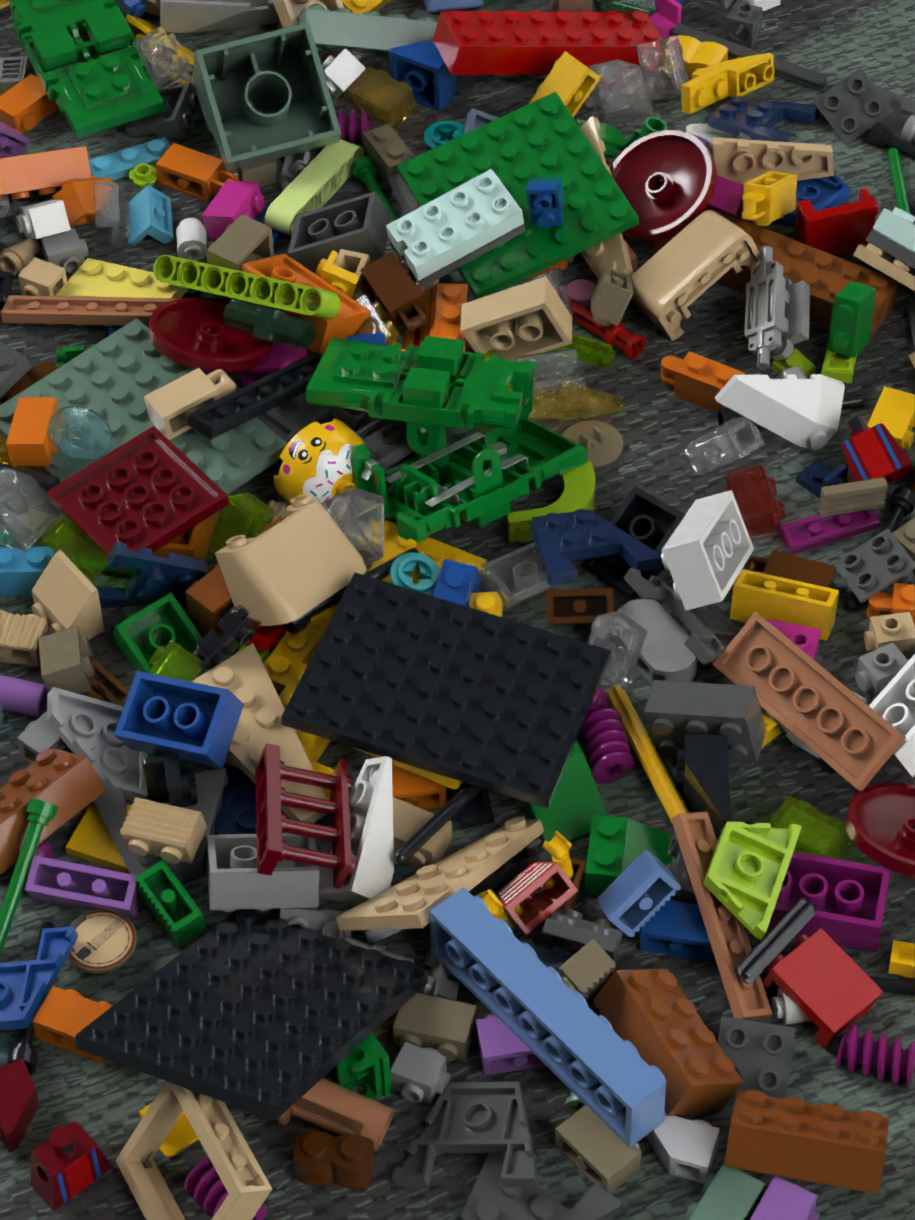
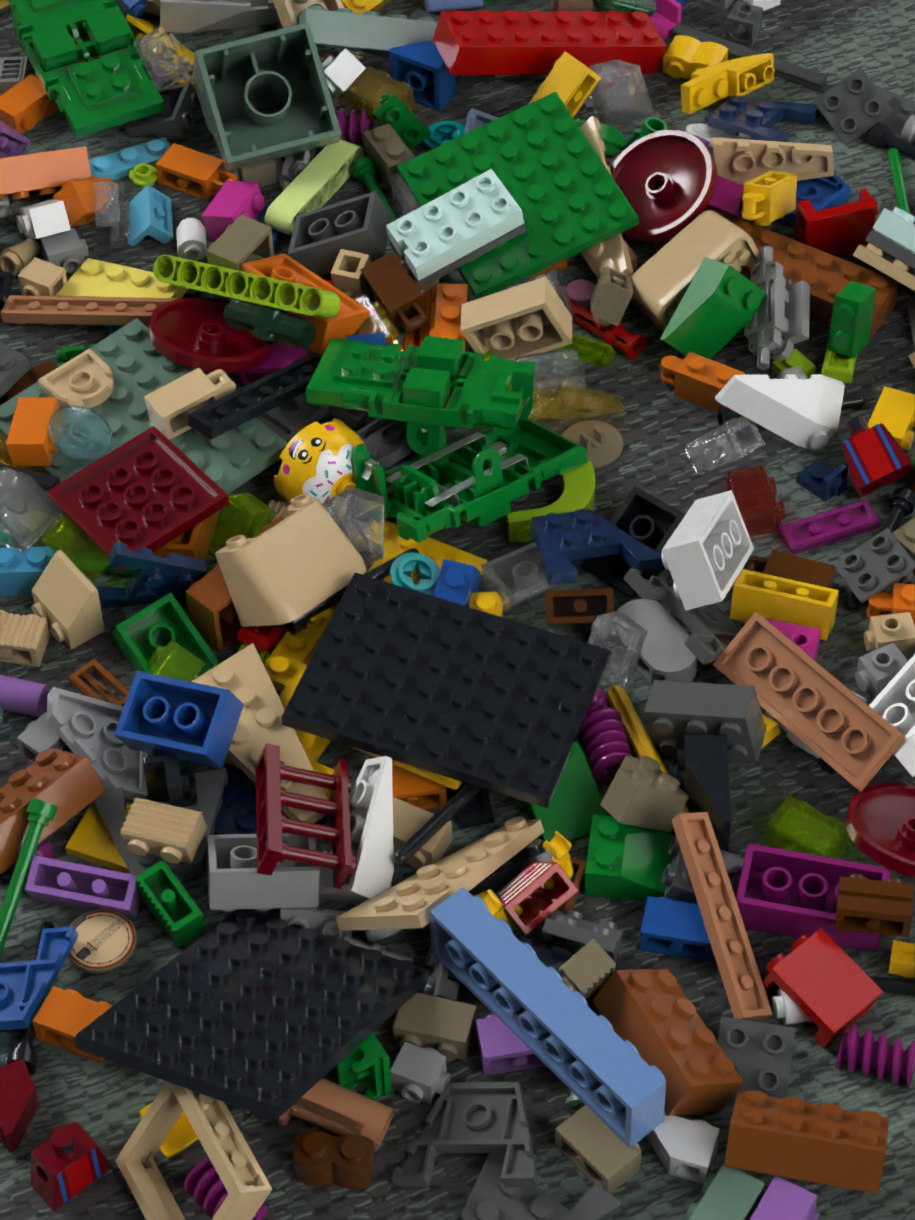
(66, 661): dark tan brick -> none
(80, 381): none -> tan tile
(237, 631): black hinge -> none
(337, 276): yellow bracket -> none
(401, 119): none -> green hinge
(545, 202): blue slope -> none
(638, 893): medium blue brick -> none
(644, 795): none -> dark tan brick
(662, 67): clear bracket -> none
(712, 310): none -> green slope
(751, 870): lime wing -> none
(775, 941): black axle -> none
(853, 497): dark tan tile -> none
(874, 906): none -> reddish brown brick

